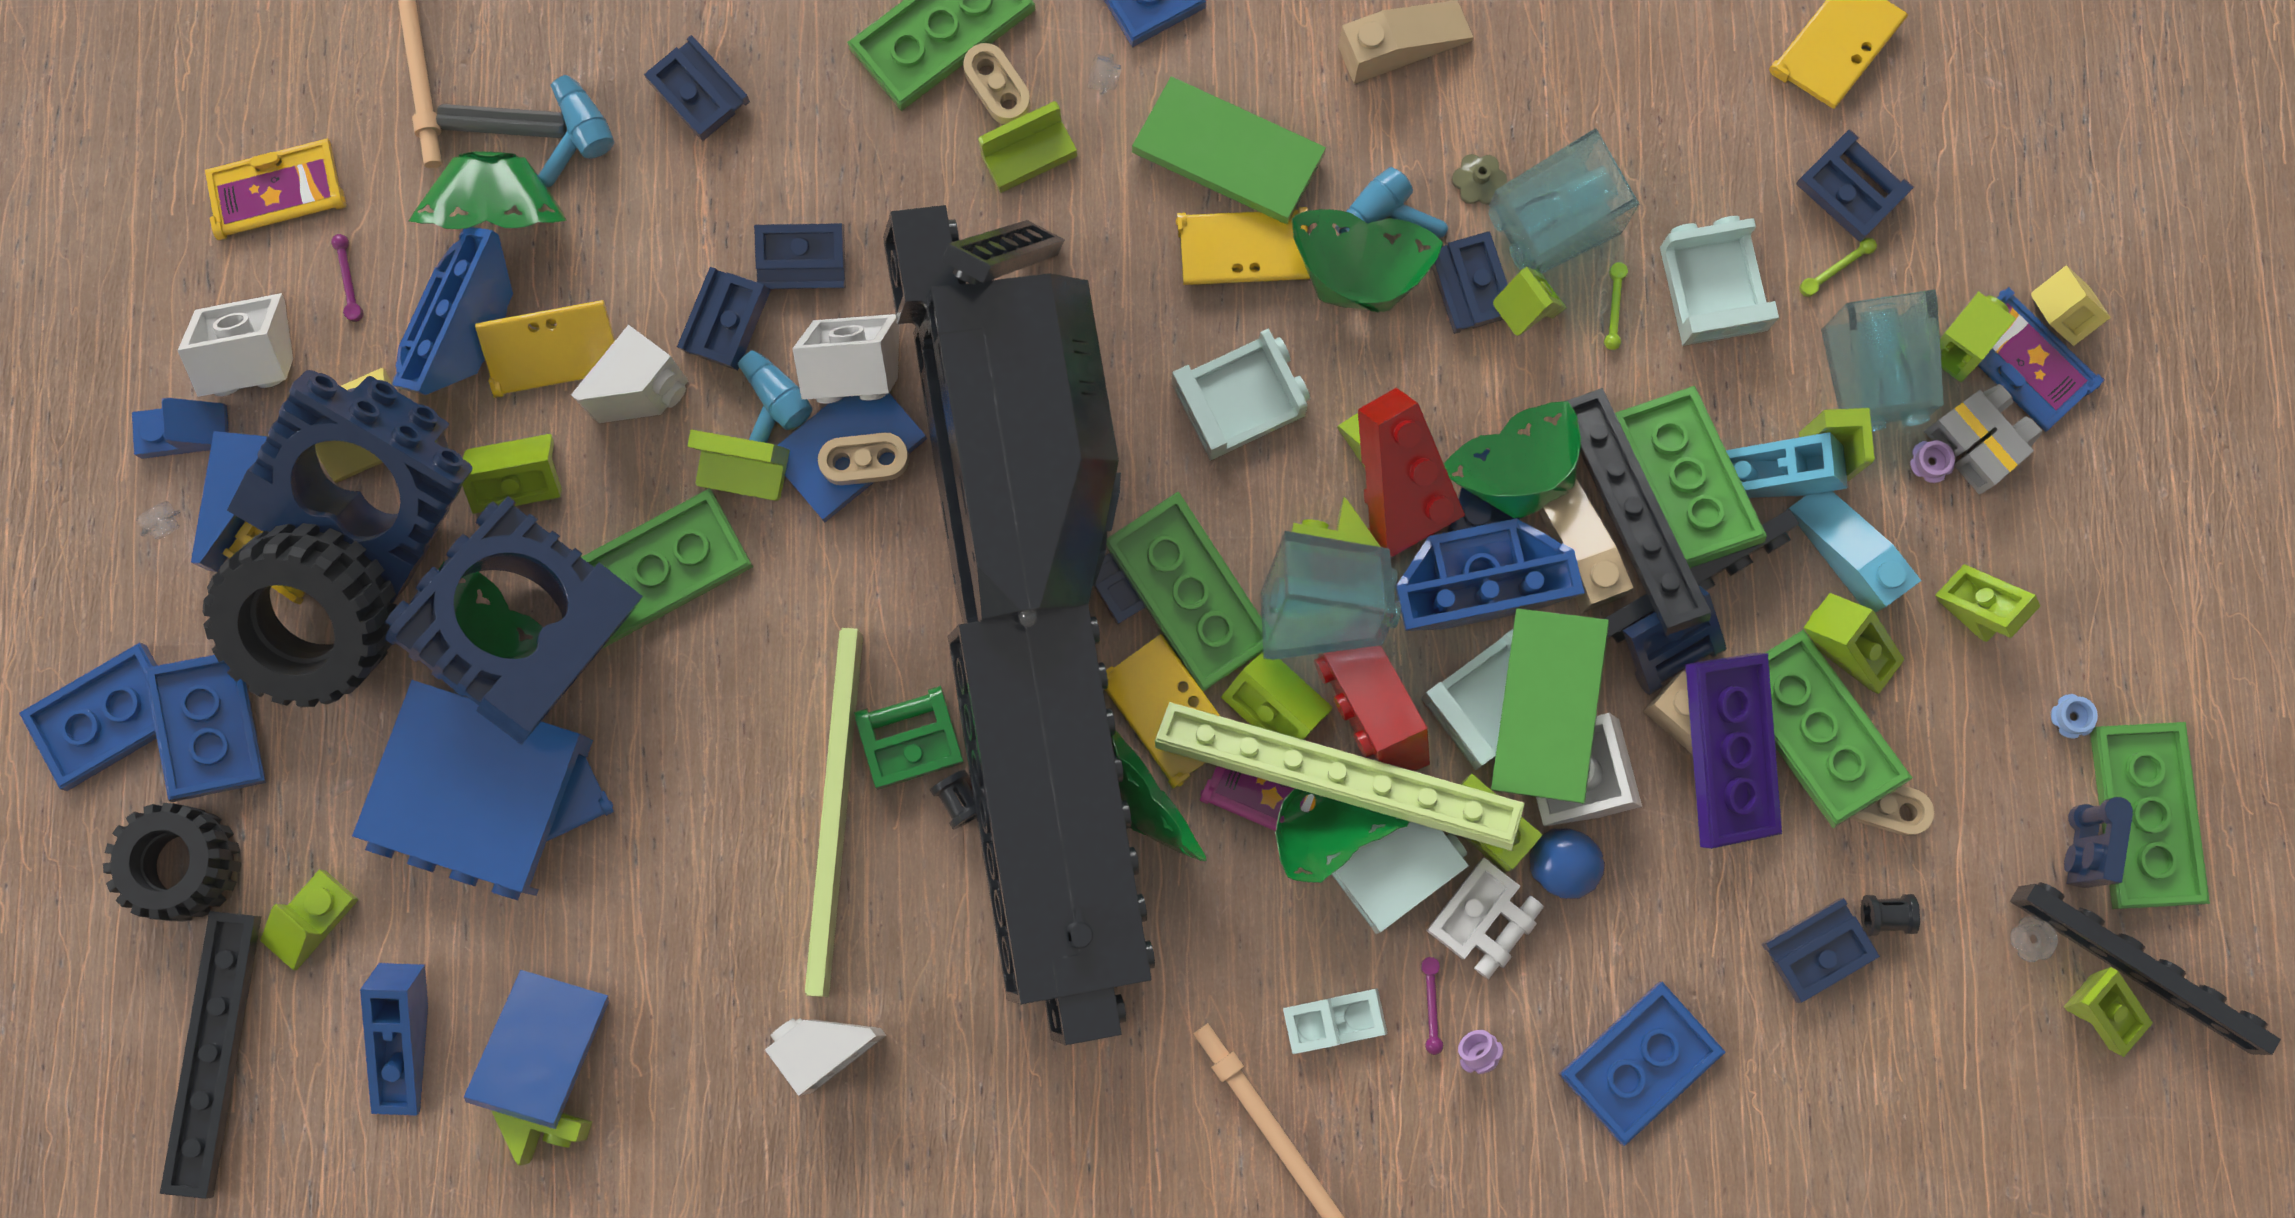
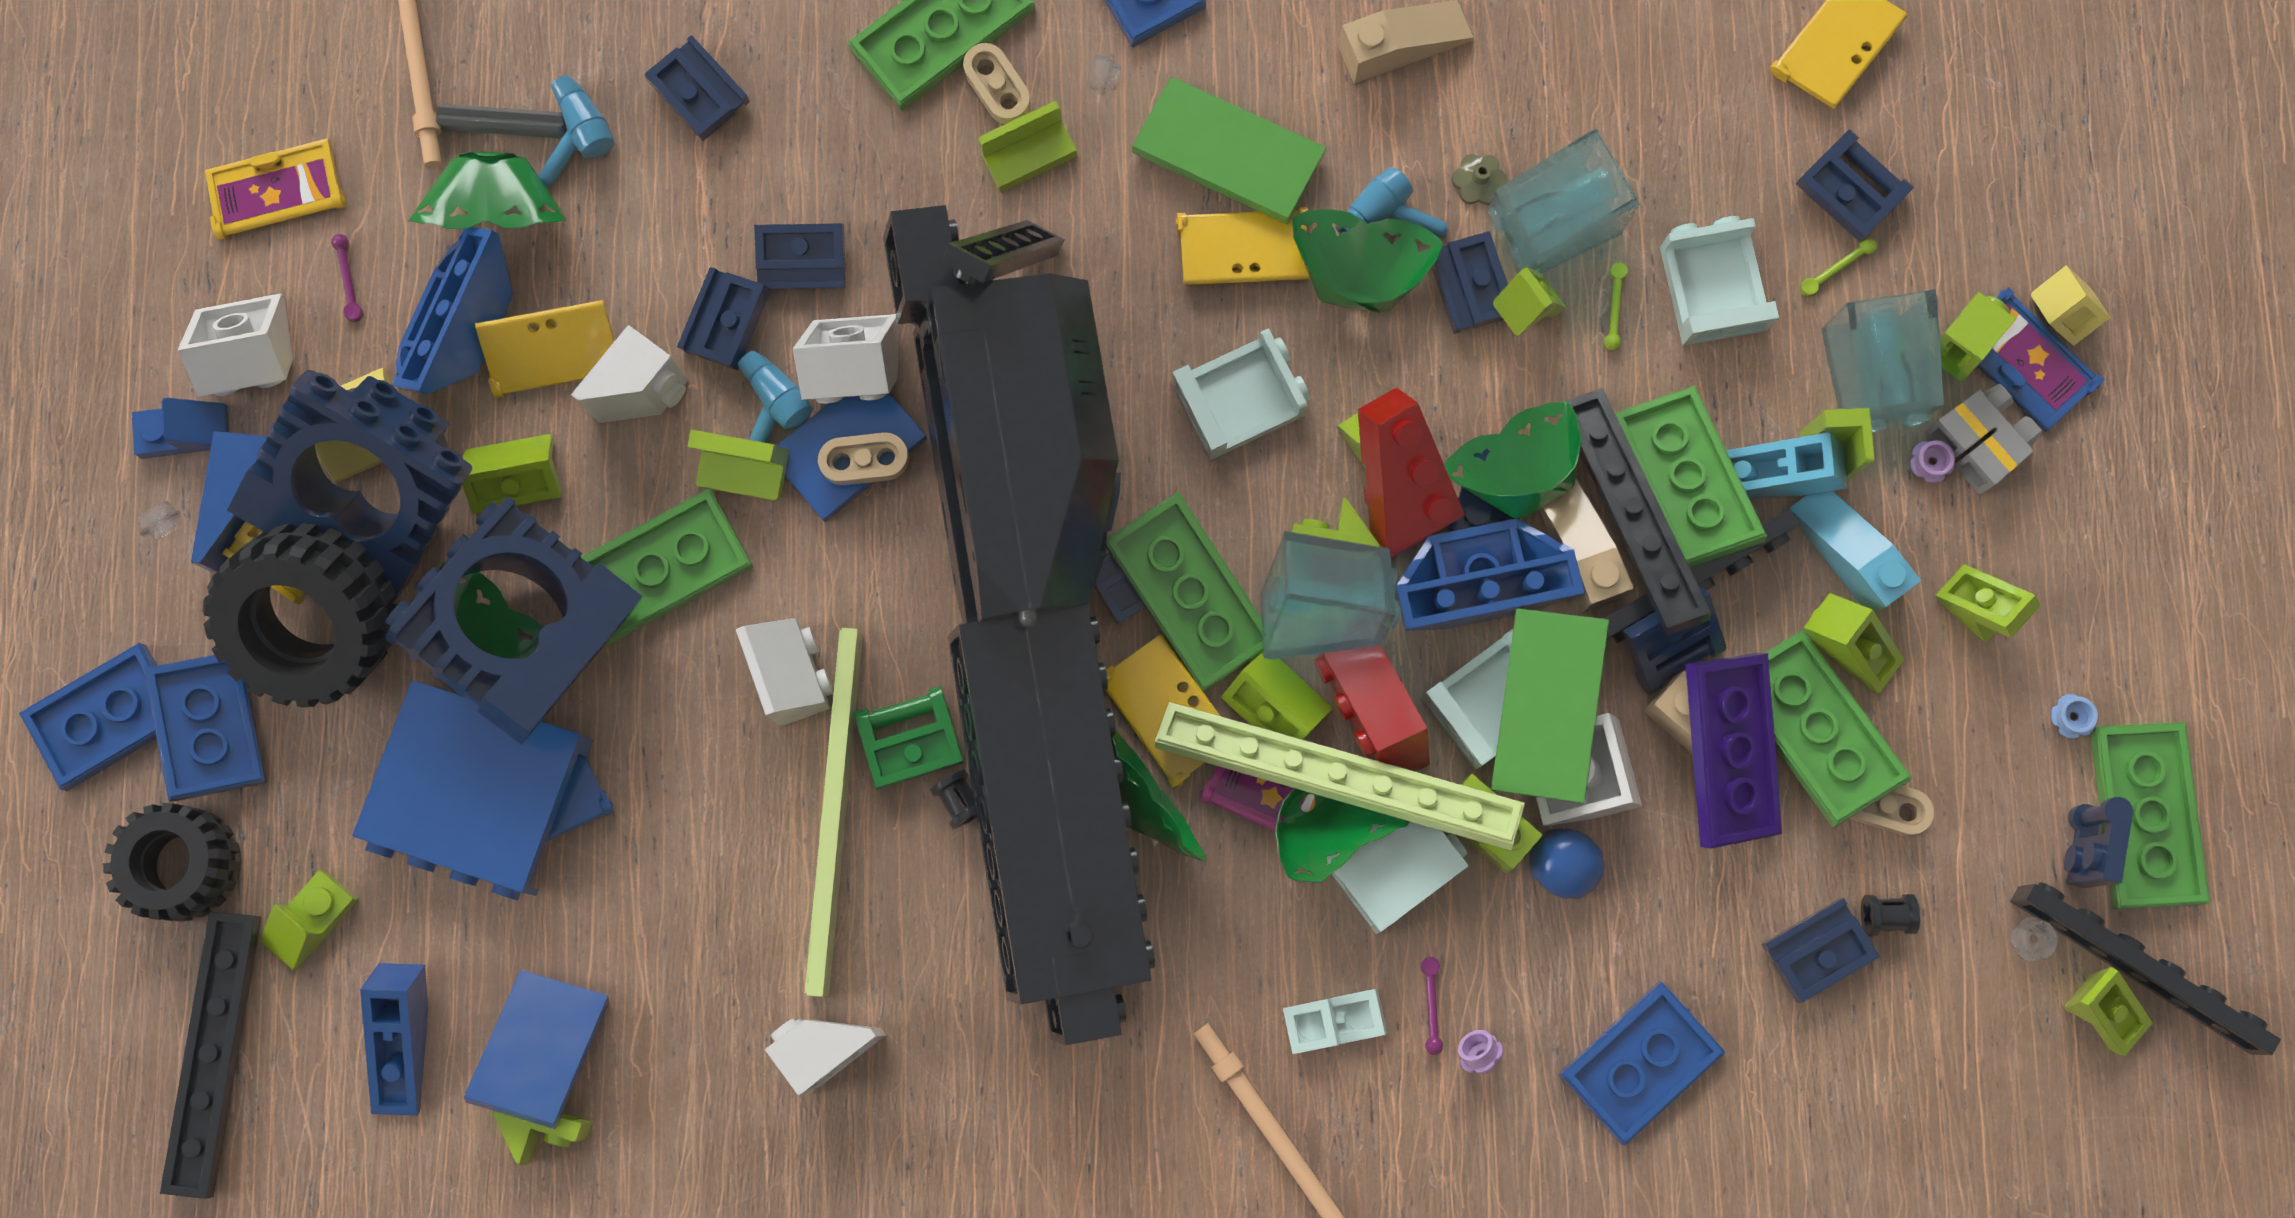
(785, 669): none -> white slope
(1473, 910): white plate -> none

